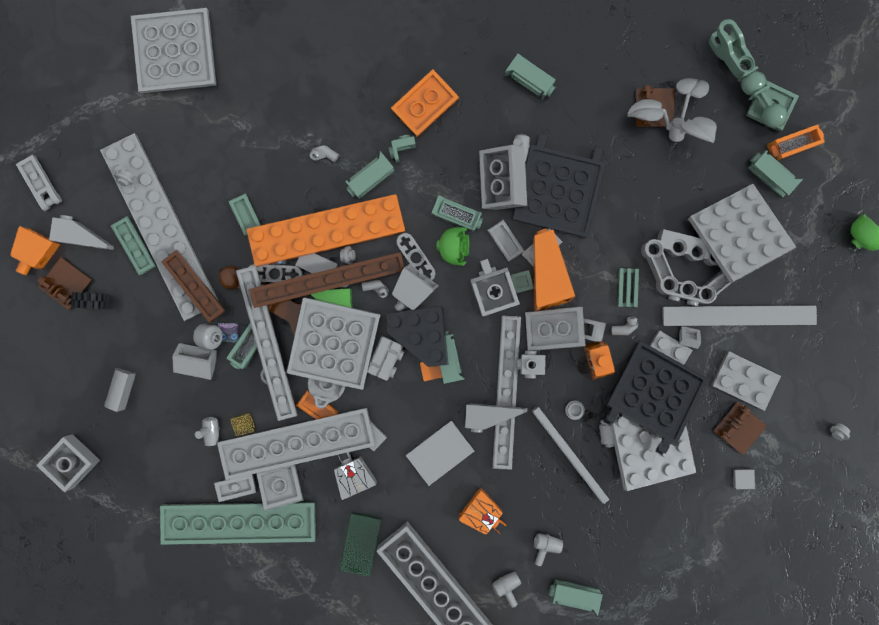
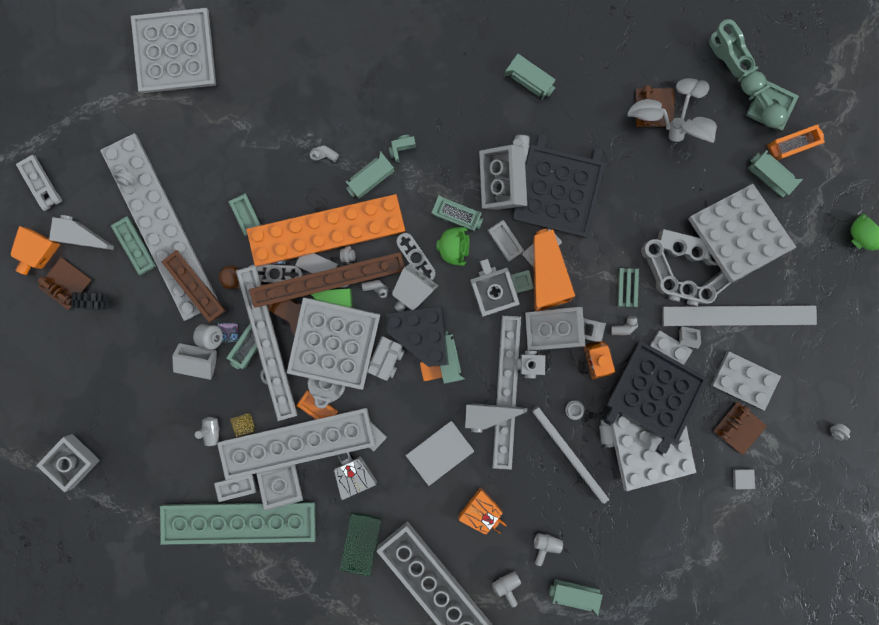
(119, 390): light grey brick -> none
(425, 103): orange plate -> none

